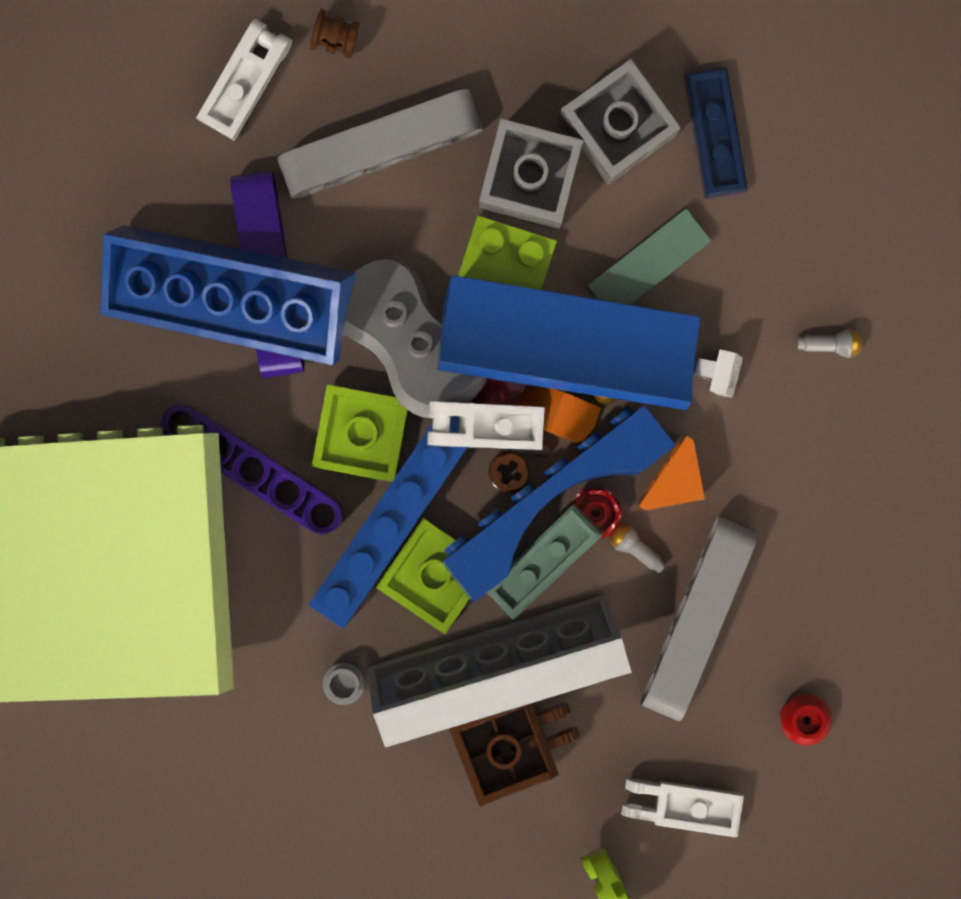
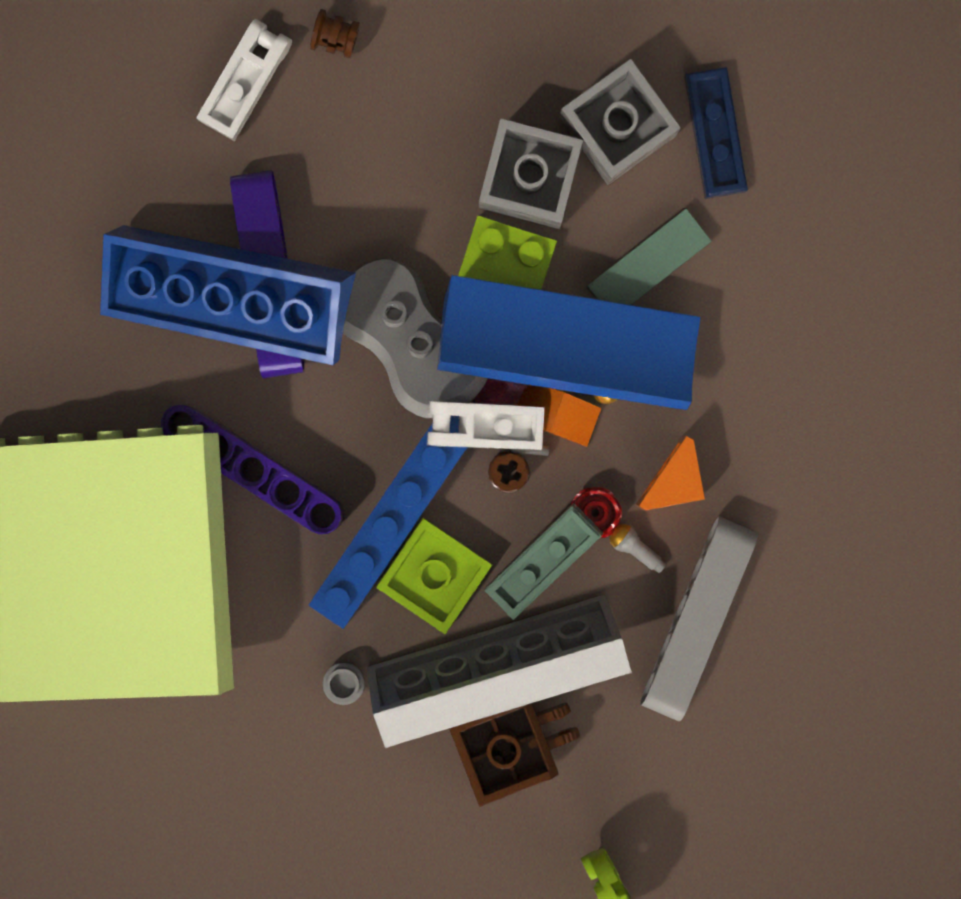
(360, 433): lime plate -> none
(380, 143): light grey beam -> none
(624, 451): blue arch -> none
(687, 807): white hinge -> none
(722, 373): white tile -> none
(799, 708): red plate -> none
(845, 343): light grey piece -> none

